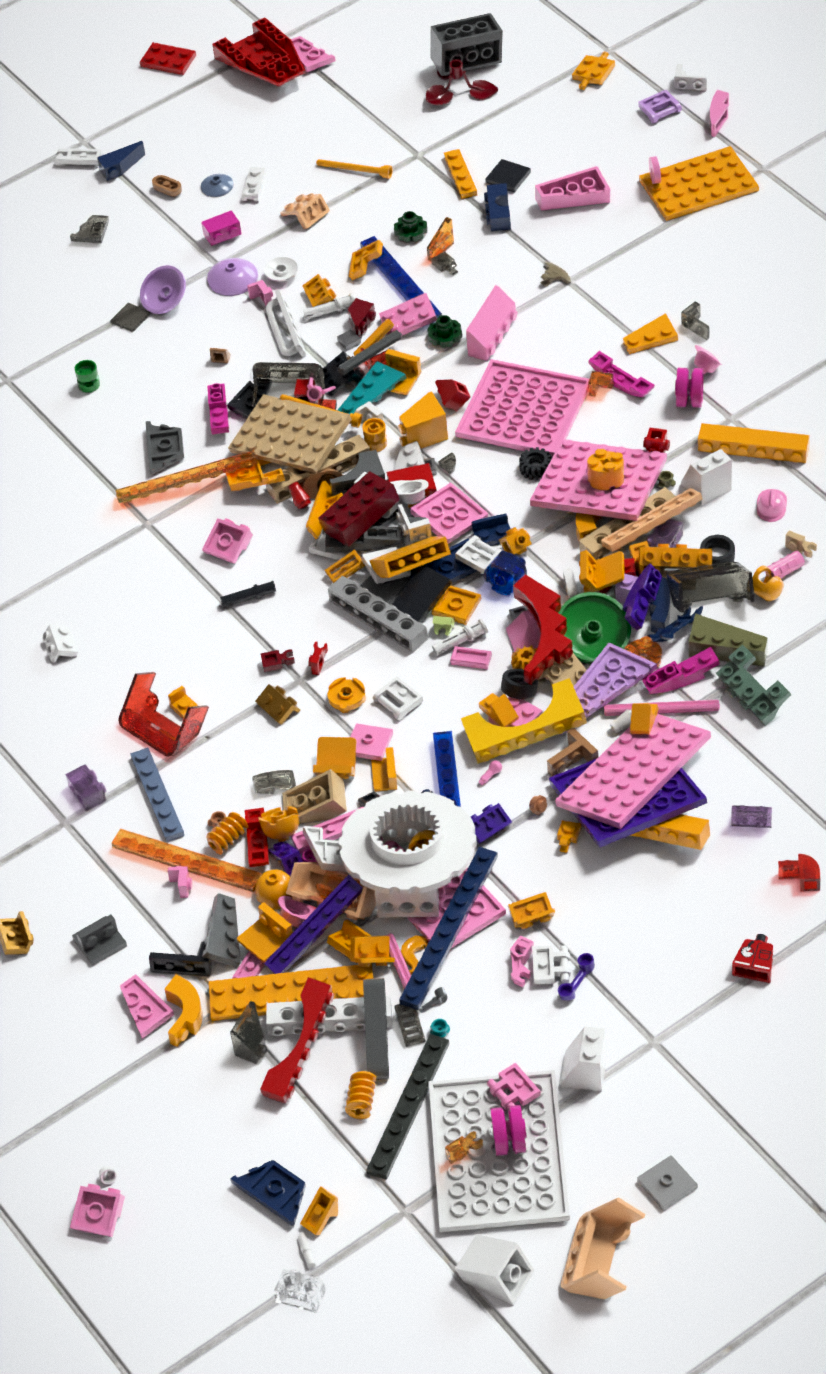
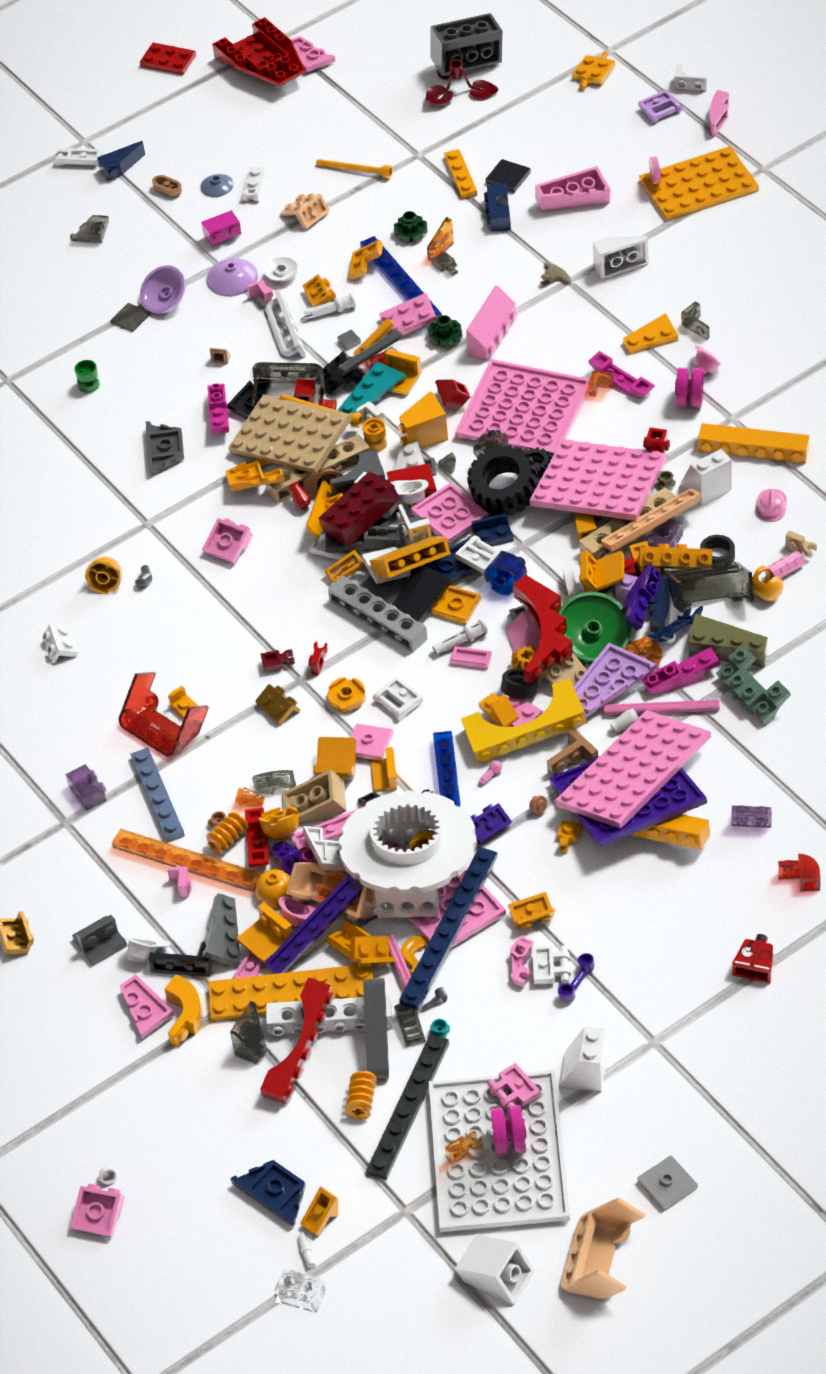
(103, 574): none -> light orange cylinder
(140, 948): none -> white piece
(145, 578): none -> dark grey arm
(187, 476): clear orange plate -> none
(247, 594): black pin -> none
(247, 797): none -> clear orange cone
(316, 392): bright pink plant -> none
(361, 314): dark red slope -> none
(443, 622): yellowish green tile -> none
(489, 440): none -> clear smoke plant
(500, 461): none -> black tyre
(515, 541): light orange brick -> none
(605, 469): light orange brick -> none
(619, 254): none -> white slope
(643, 717): light orange slope -> none

